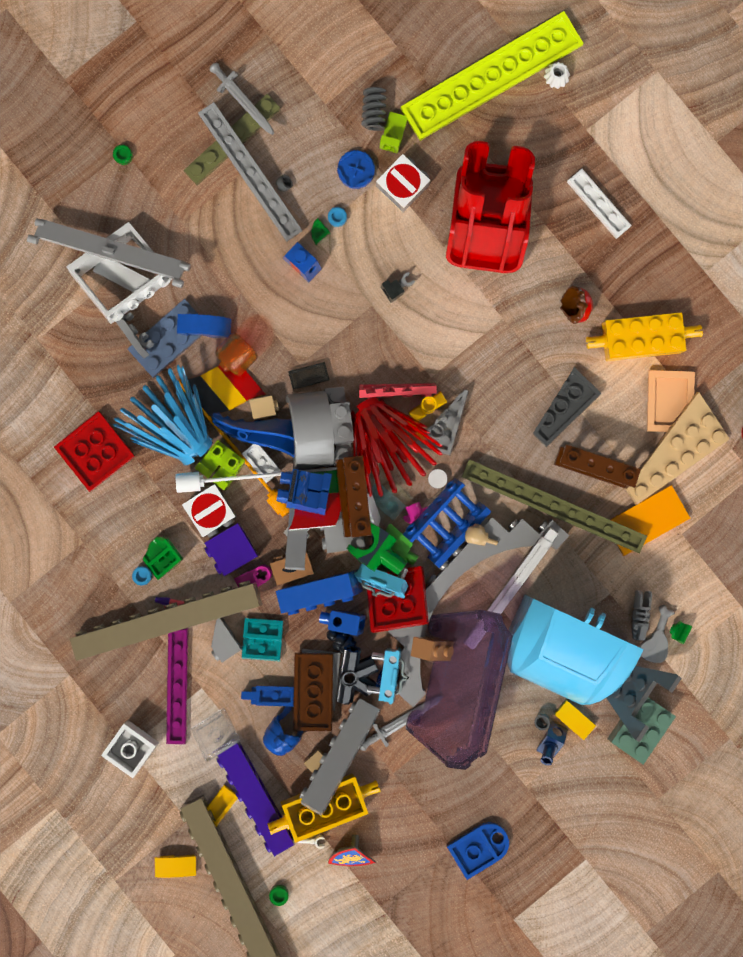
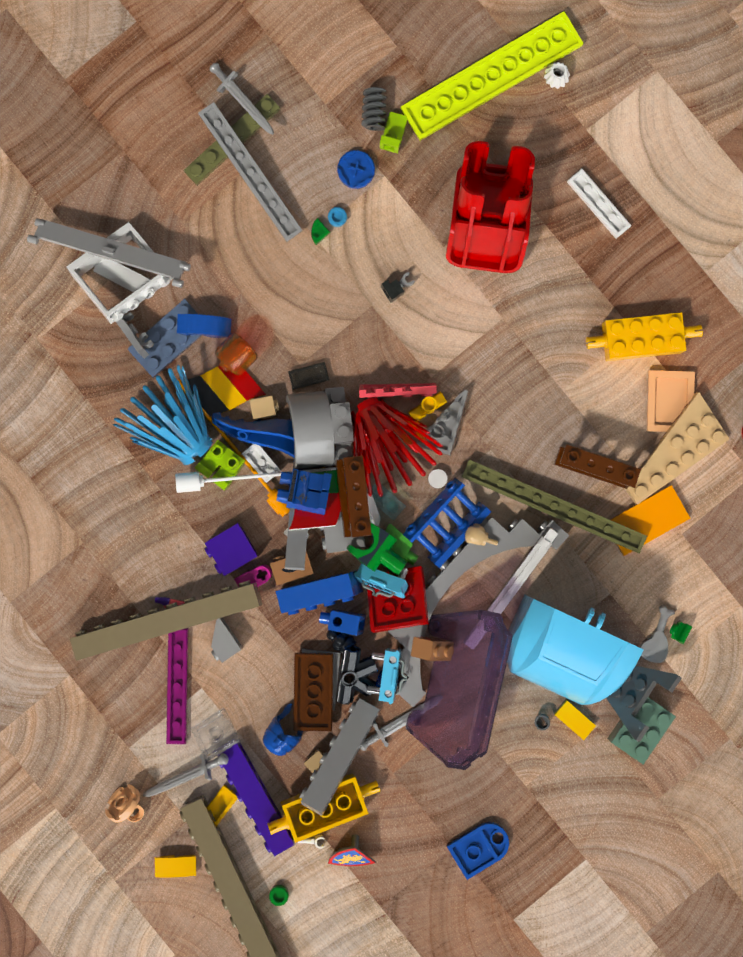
(94, 451): red plate -> none
(122, 154): green tile -> none
(123, 804): none -> light nougat tile
(130, 748): white brick -> none
(142, 575): dark azure tile -> none
(161, 557): green slope -> none
(203, 768): none -> light grey sword
(210, 511): piece -> none
(262, 639): teal slope -> none
(270, 696): blue hinge -> none
(284, 183): dark grey hinge -> none
(302, 262): blue torso -> none
(403, 182): piece -> none
(414, 512): dark pink piece -> none
(552, 743): dark blue bracket -> none
(566, 407): dark grey wing -> none
(576, 304): reddish brown hair -> none
(641, 614): light grey hinge -> none

